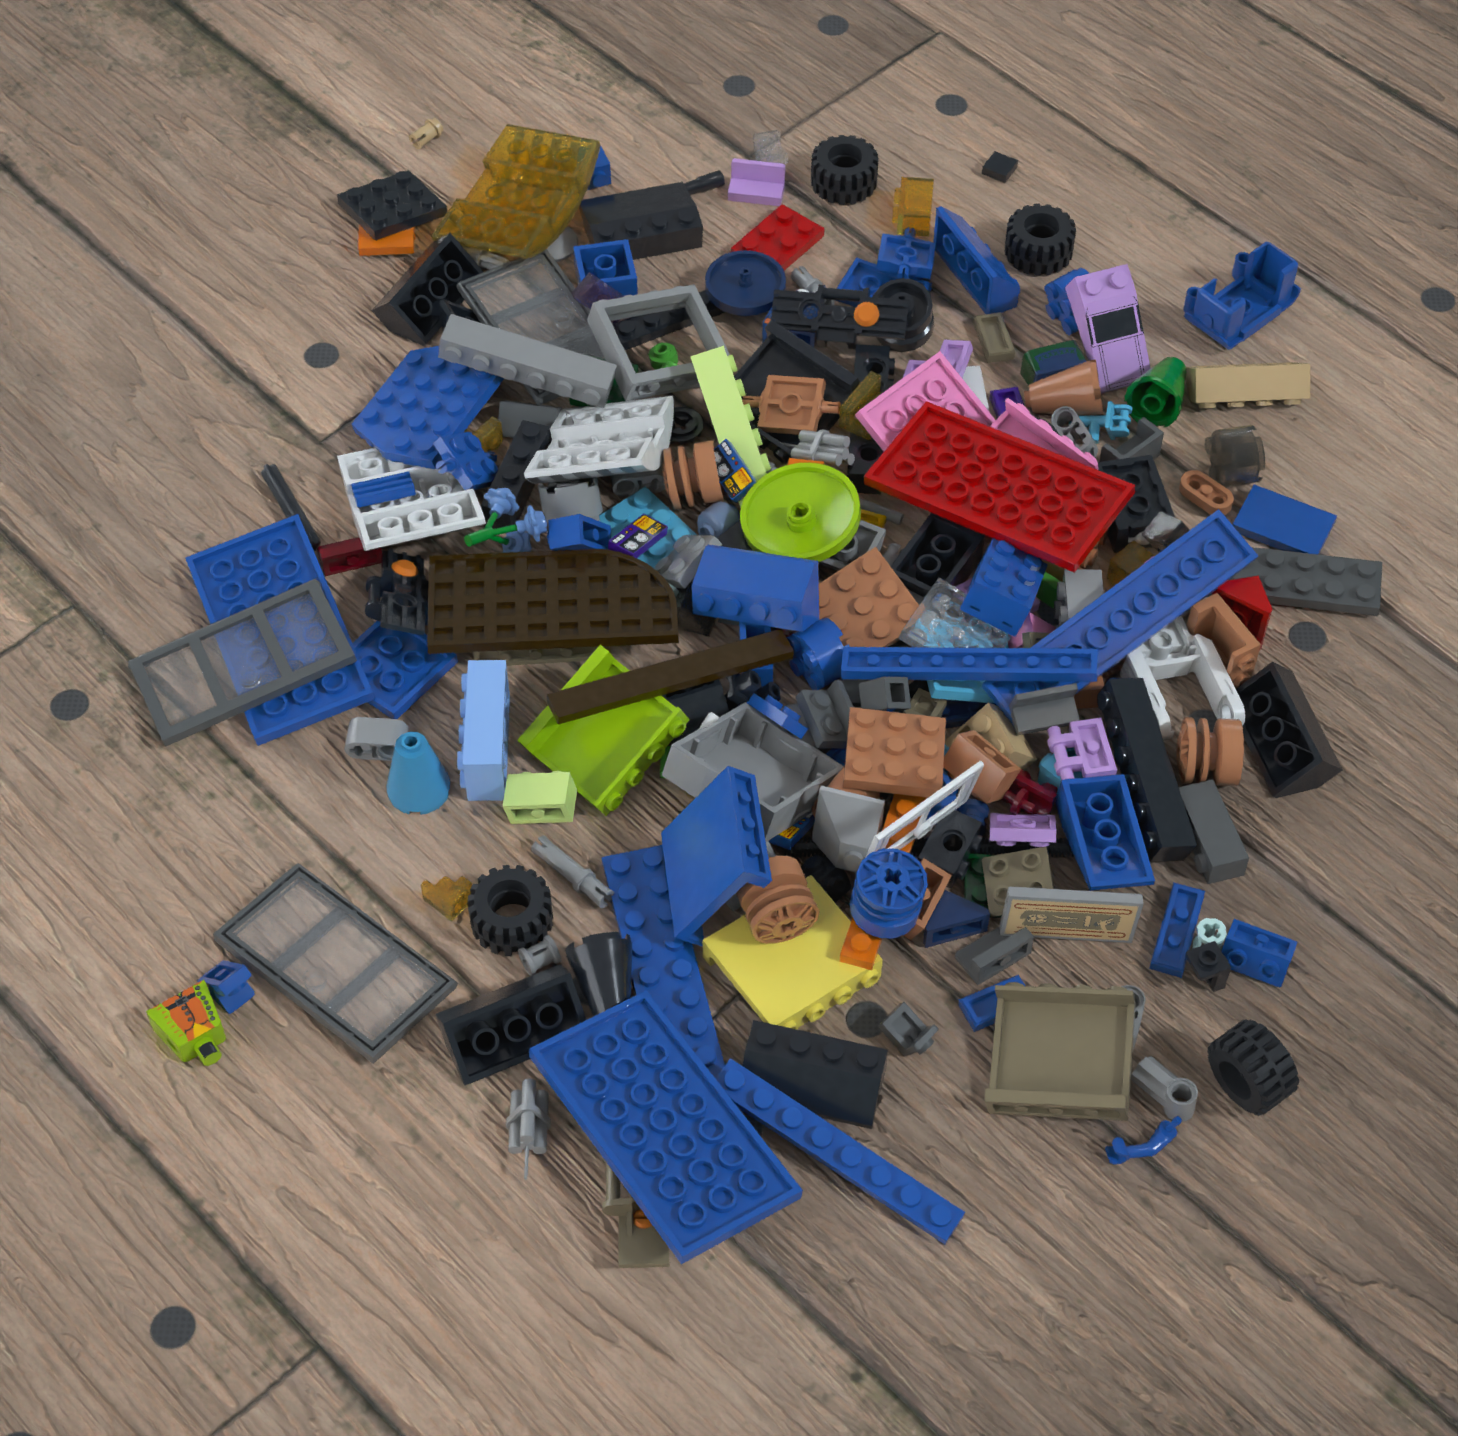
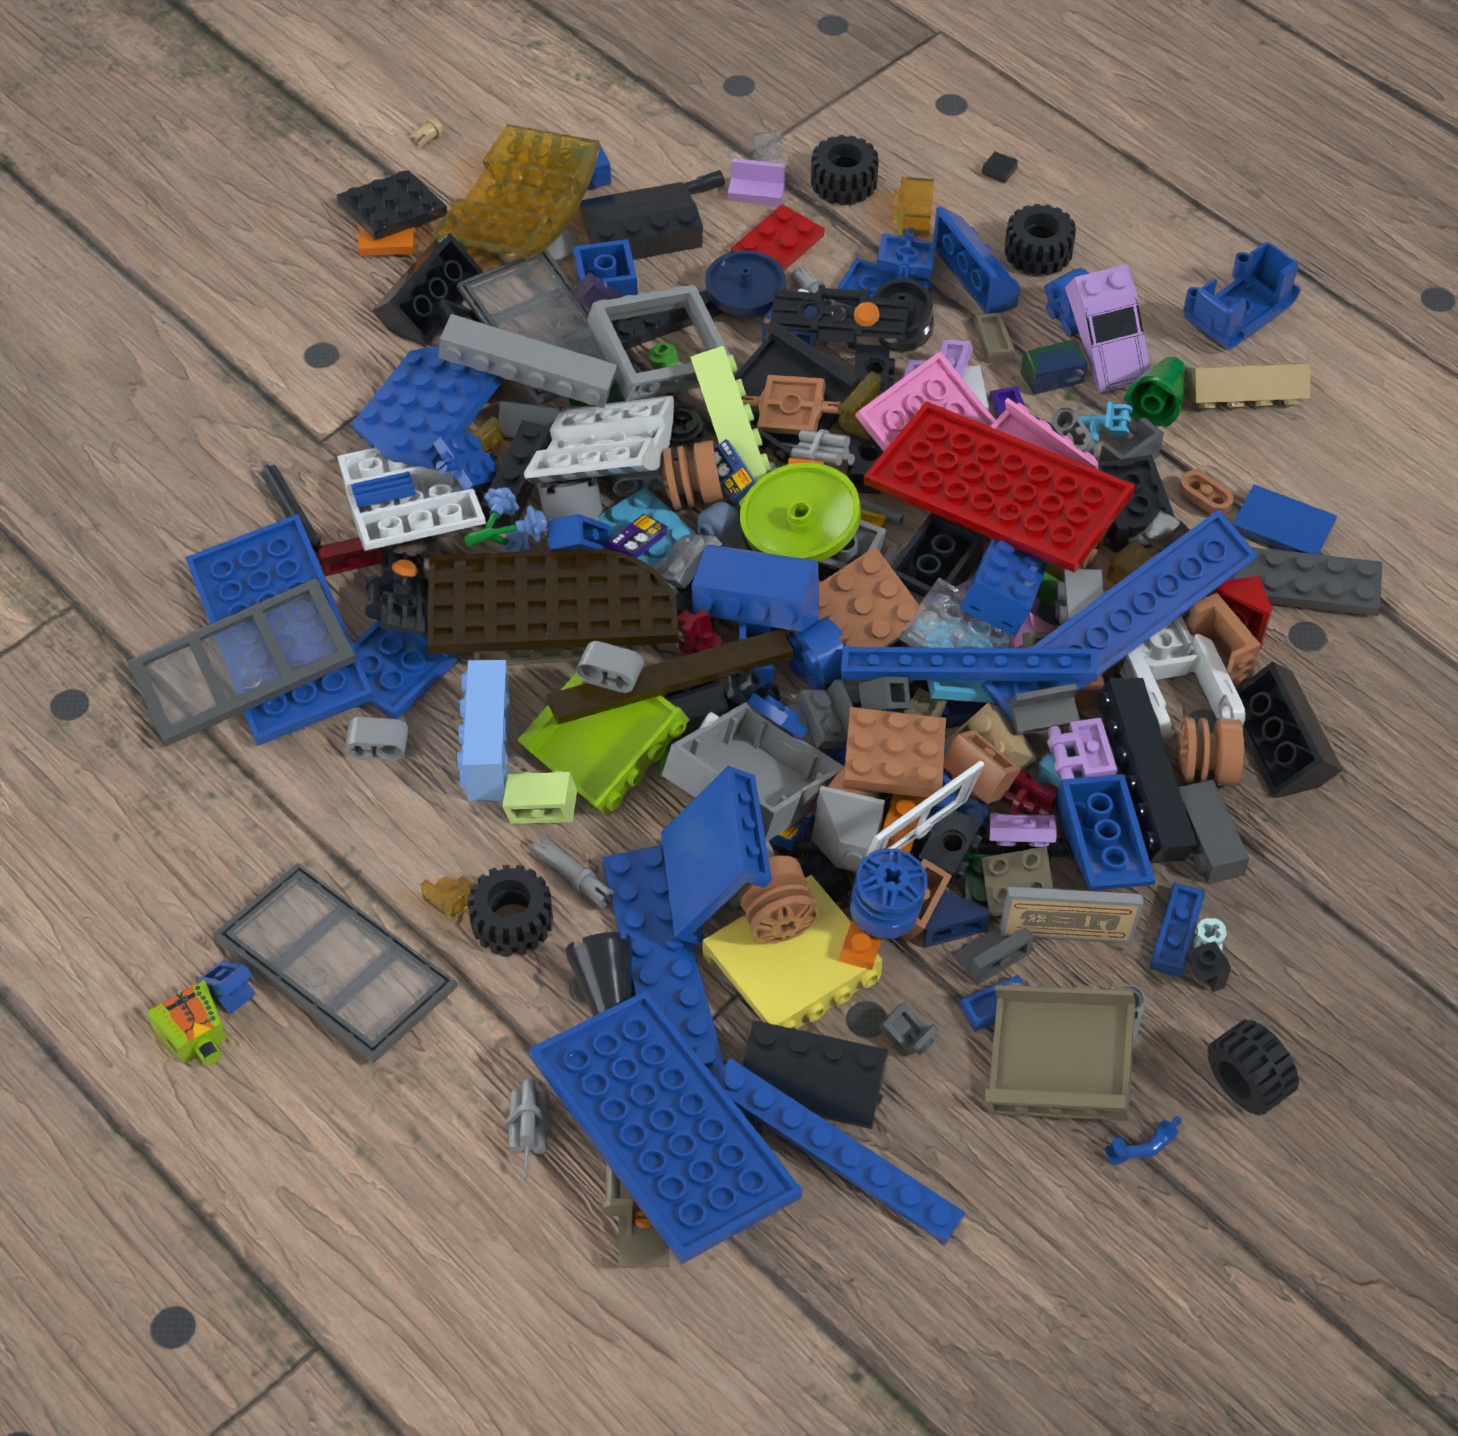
(416, 776): dark azure cone -> none
(485, 258): light grey axle -> none
(503, 1024): black slope -> none
(539, 955): light grey bush -> none
(610, 666): none -> light grey beam
(696, 632): none -> dark red hips
(1073, 388): nougat cone -> none
(1166, 1086): light grey piece -> none
(1235, 456): clear smoke brick -> none
(1258, 952): blue bracket -> none

